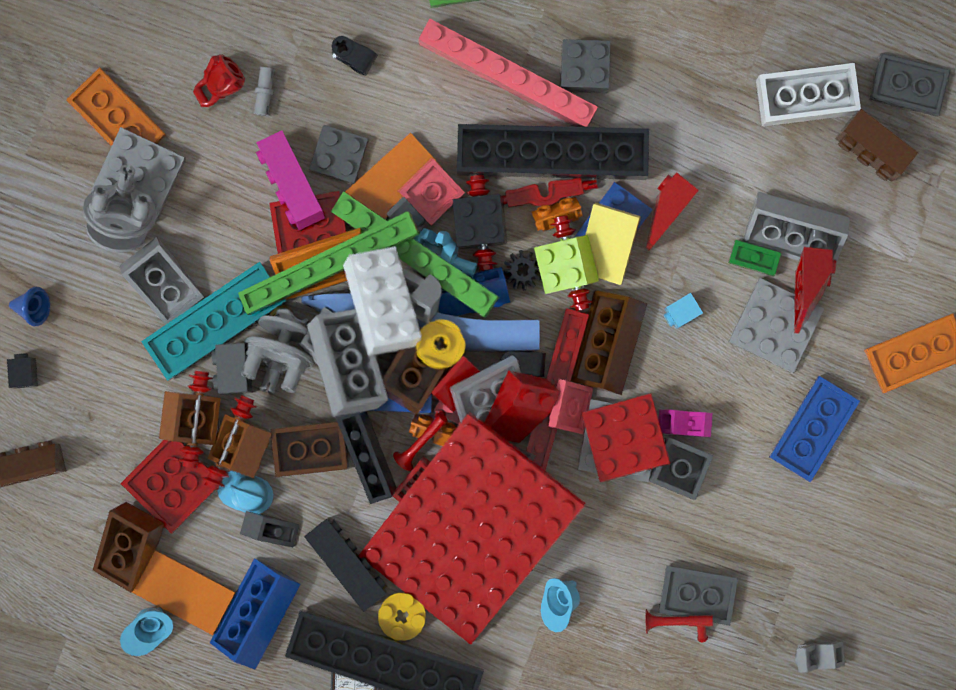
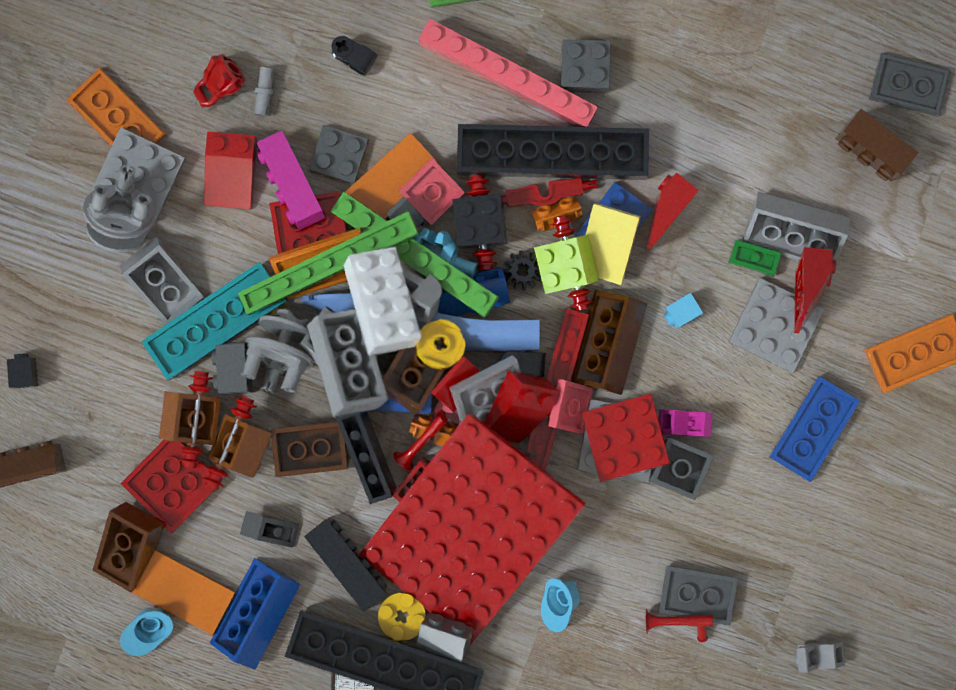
(32, 306): blue hat -> none
(229, 170): none -> slope
(246, 493): medium azure piece -> none
(444, 637): none -> dark grey brick
(808, 94): white brick -> none

